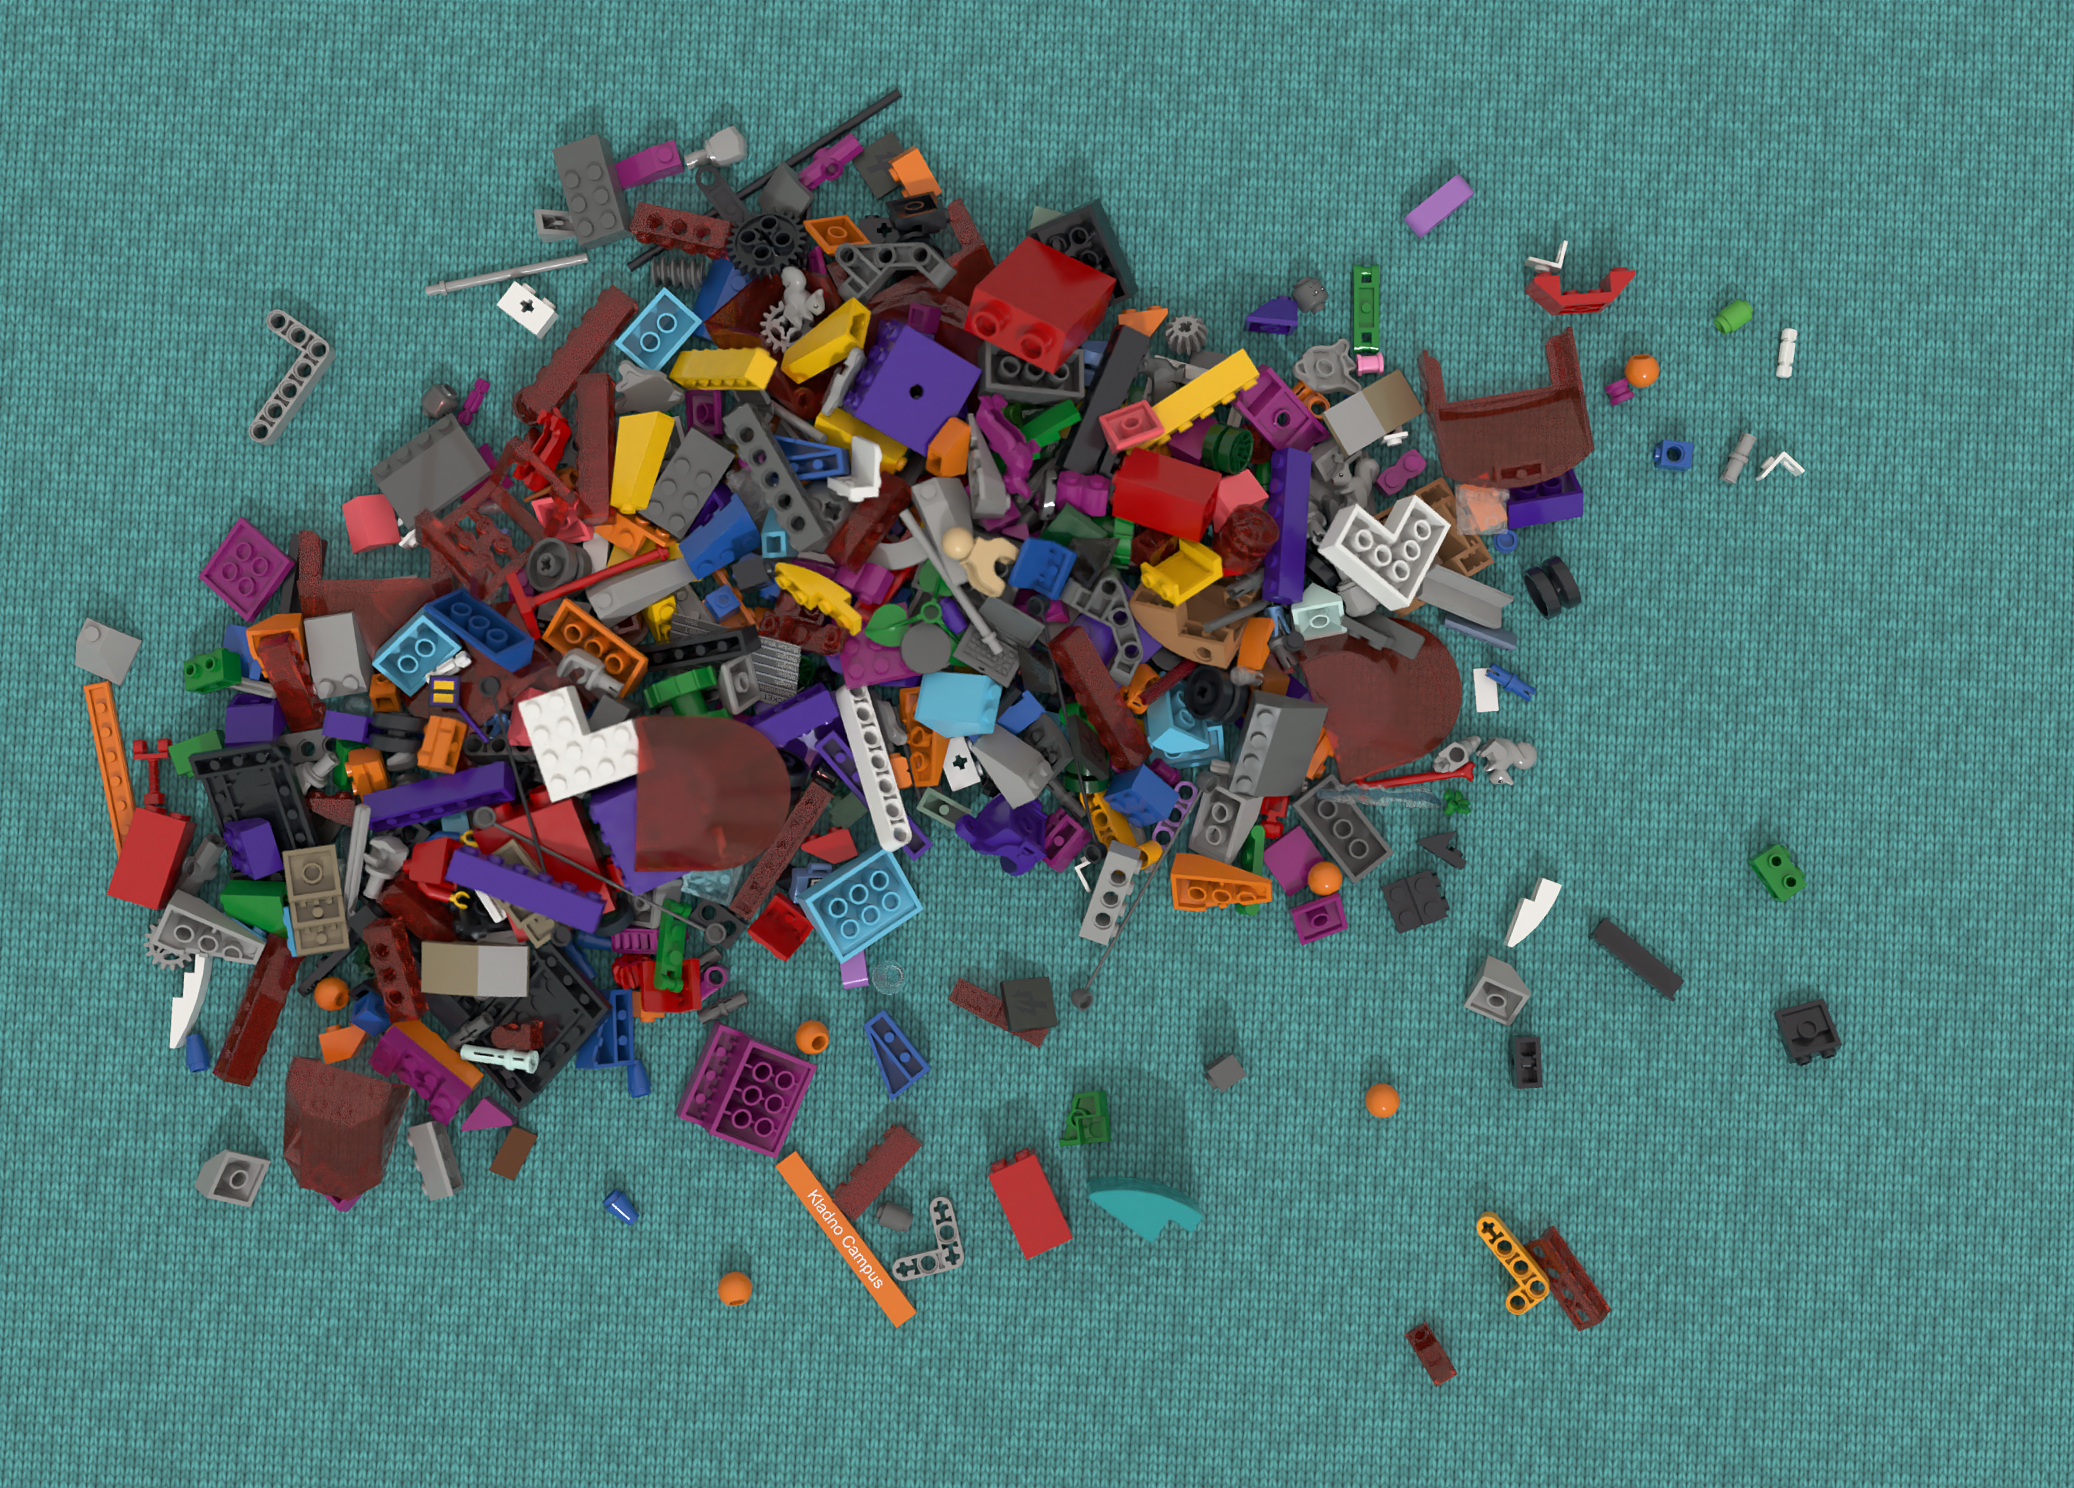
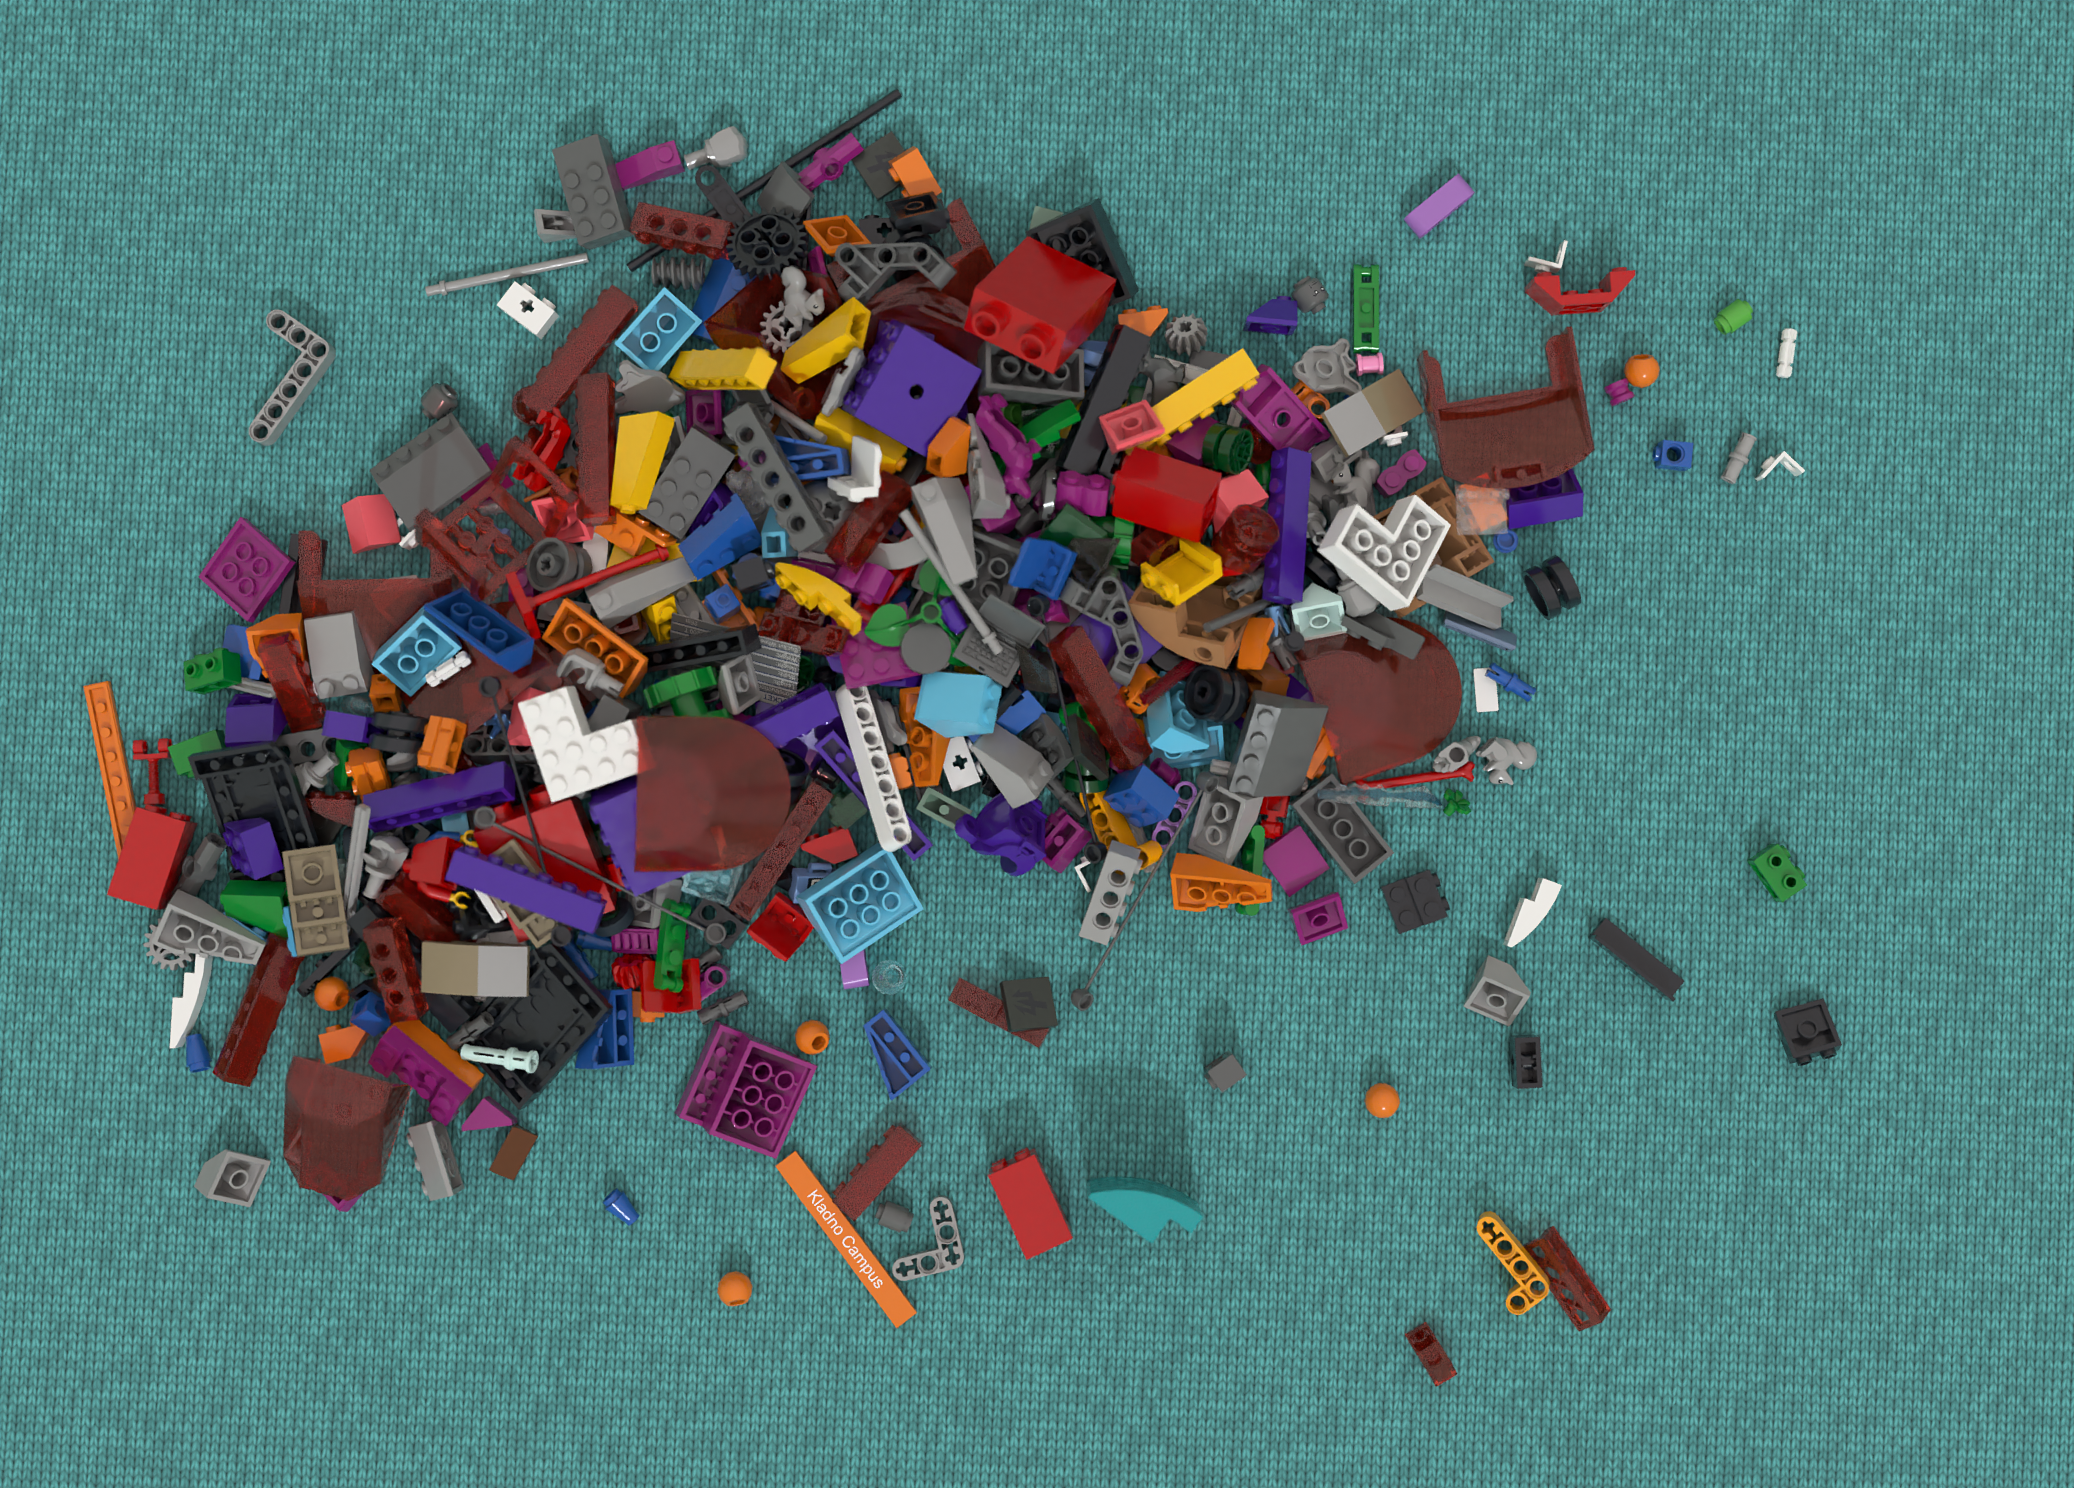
(106, 651): light grey slope -> none
(445, 693): piece -> none
(473, 401): magenta axle -> none
(511, 1036): clear red leg -> none
(638, 1080): blue cone -> none
(923, 317): magenta slope -> none
(979, 557): tan piece -> none
(1017, 532): magenta slope -> none
(1088, 1120): green slope -> none
(1241, 675): clear pin -> none
(1324, 878): orange piece -> none
(1437, 845): black slope -> none

